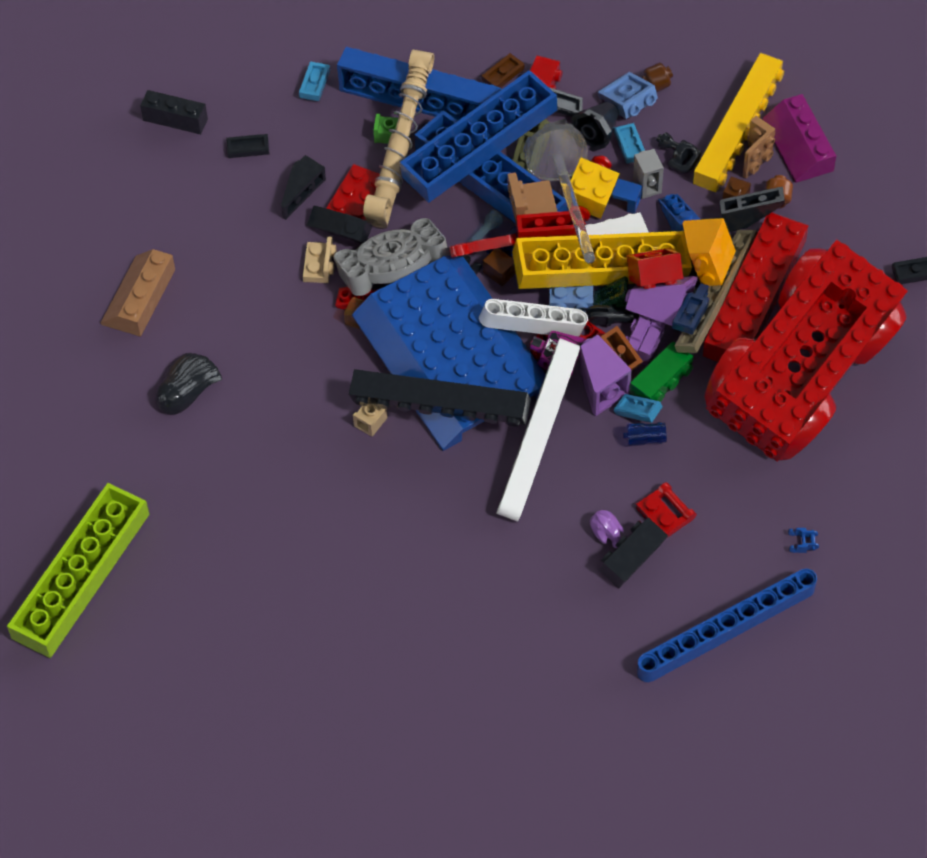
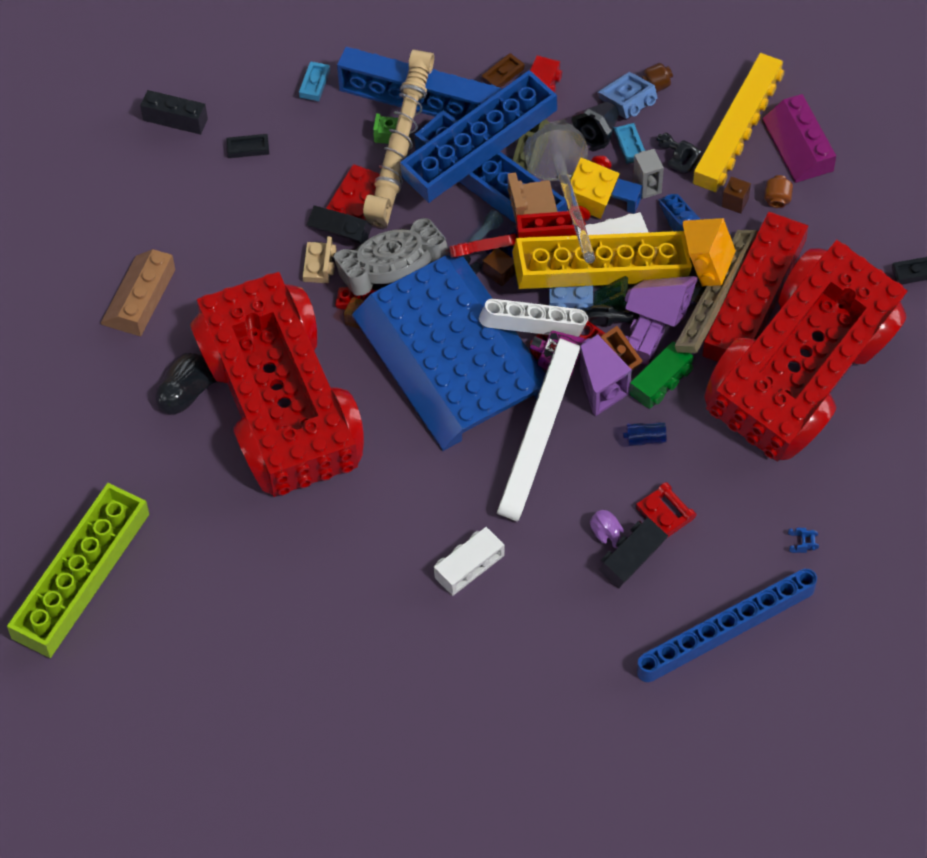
(277, 325): none -> red piece
(303, 181): black slope -> none
(369, 418): tan brick -> none
(439, 397): black brick -> none
(469, 561): none -> white brick
(568, 103): black tile -> none
(638, 408): dark azure plate -> none
(655, 267): red brick -> none
(692, 310): dark blue hinge -> none
(748, 209): black slope -> none
(761, 146): medium nougat bracket -> none

